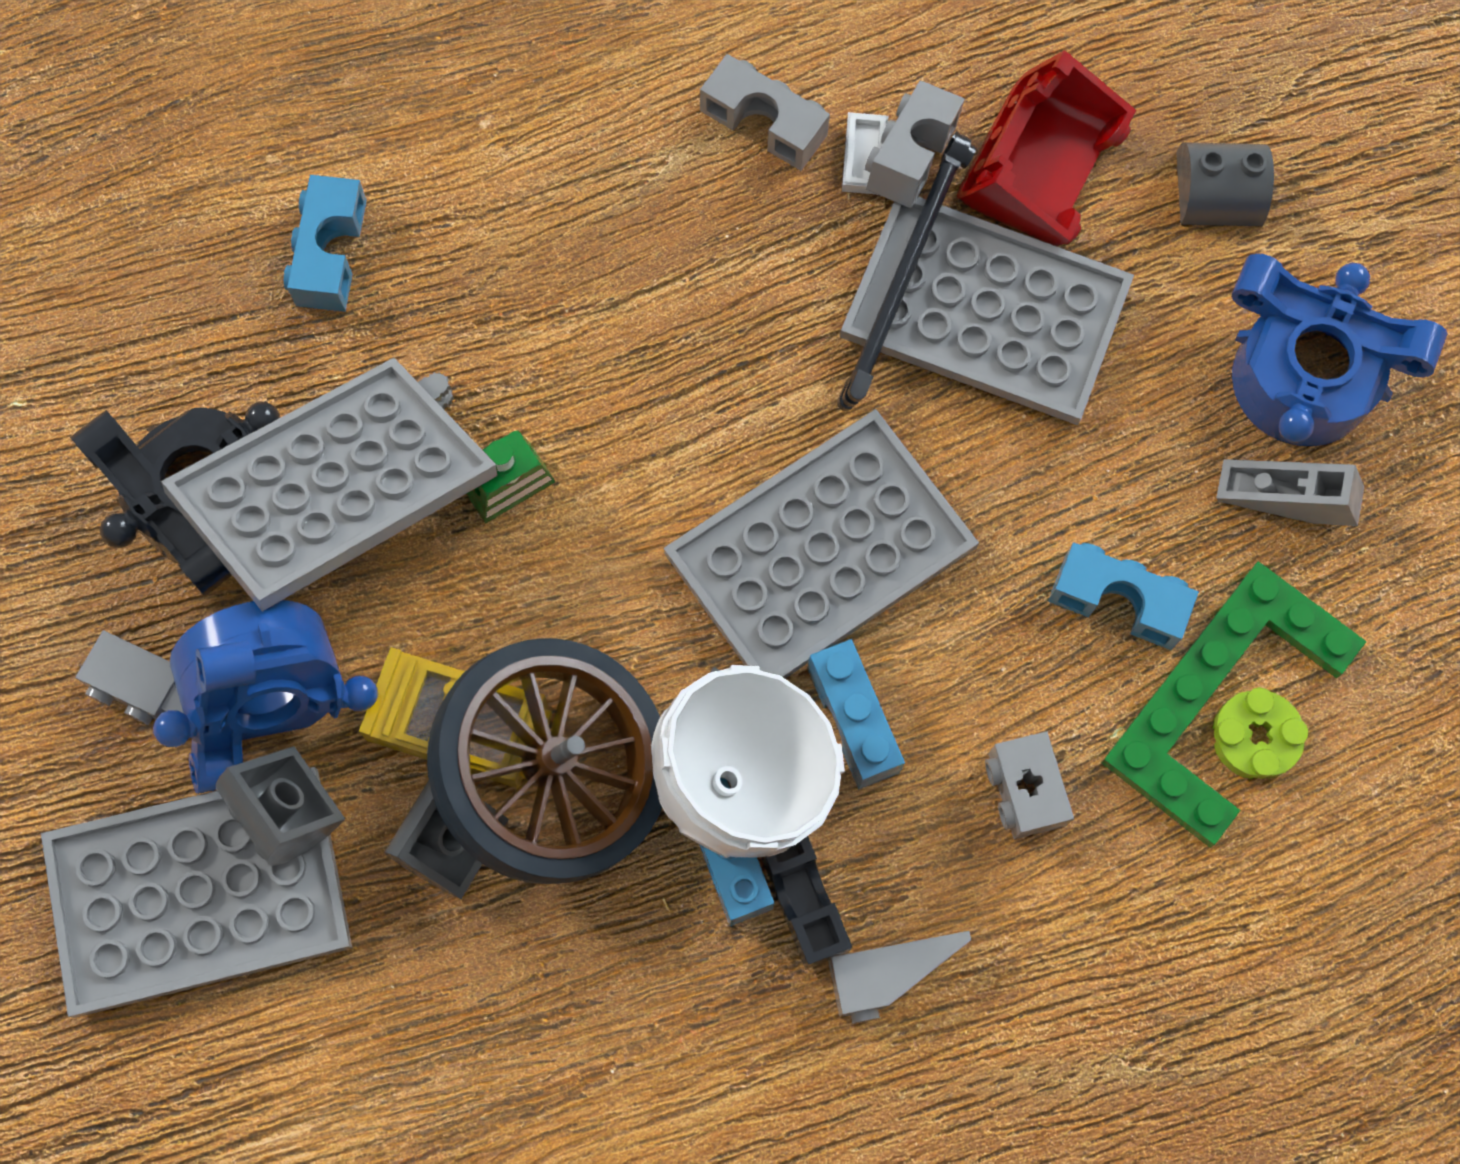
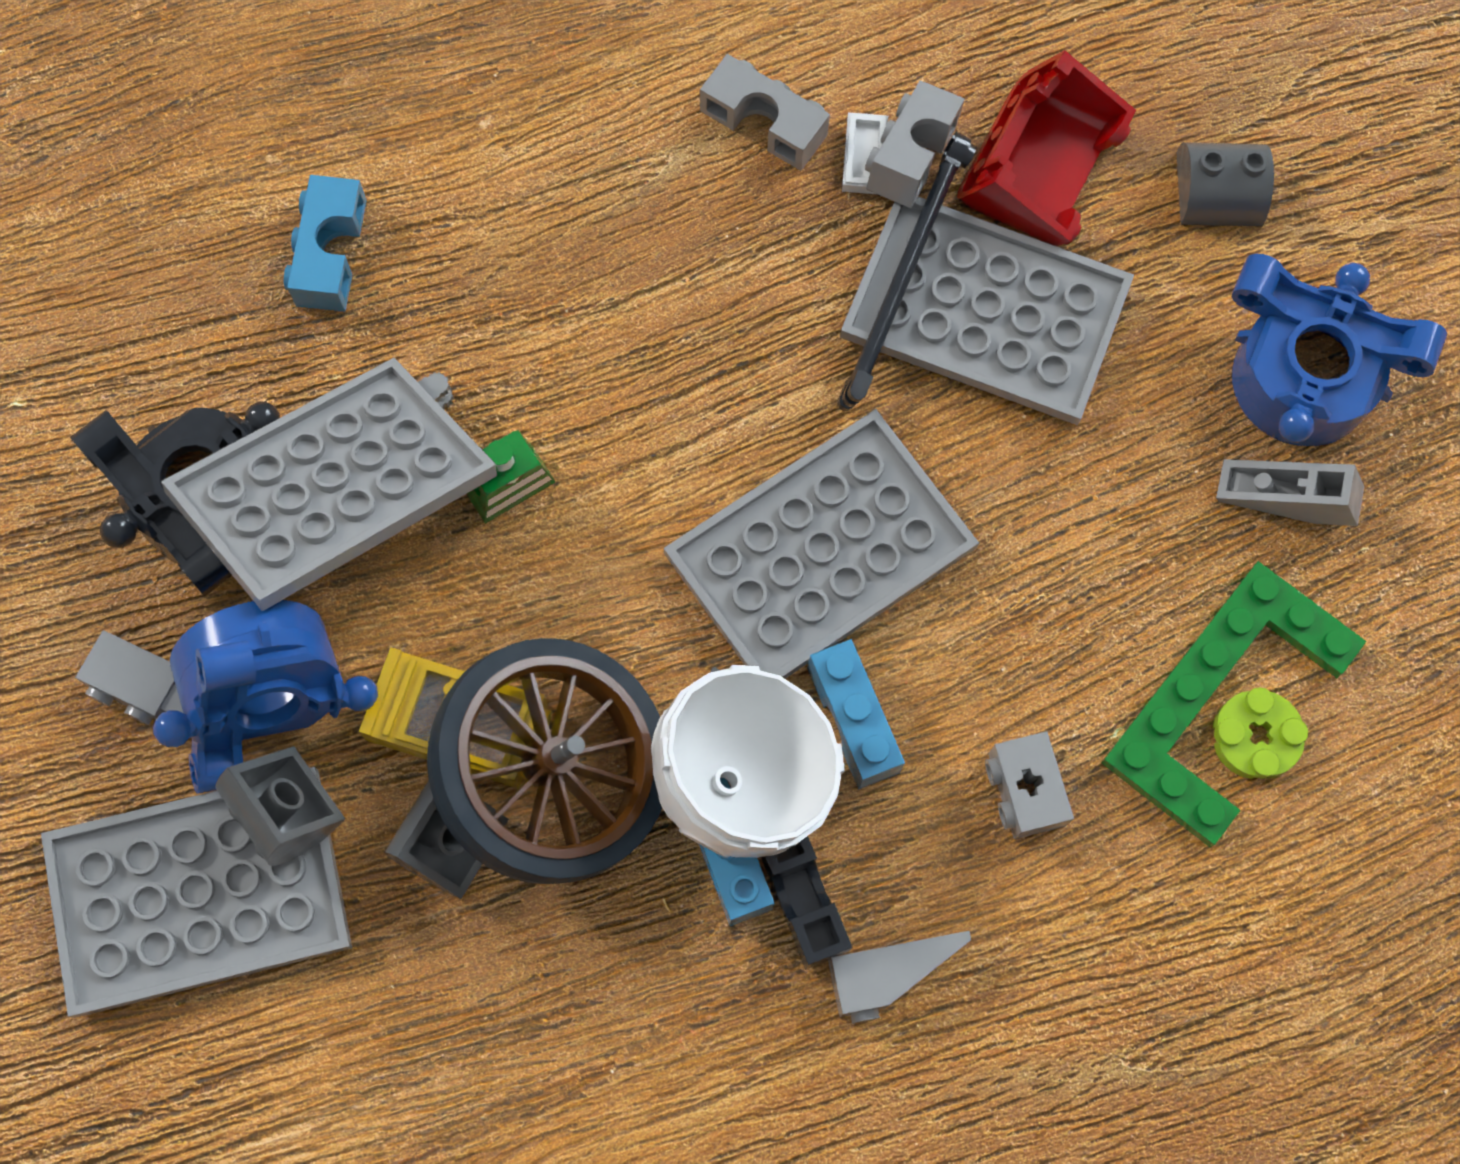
(1159, 602): dark azure arch -> none

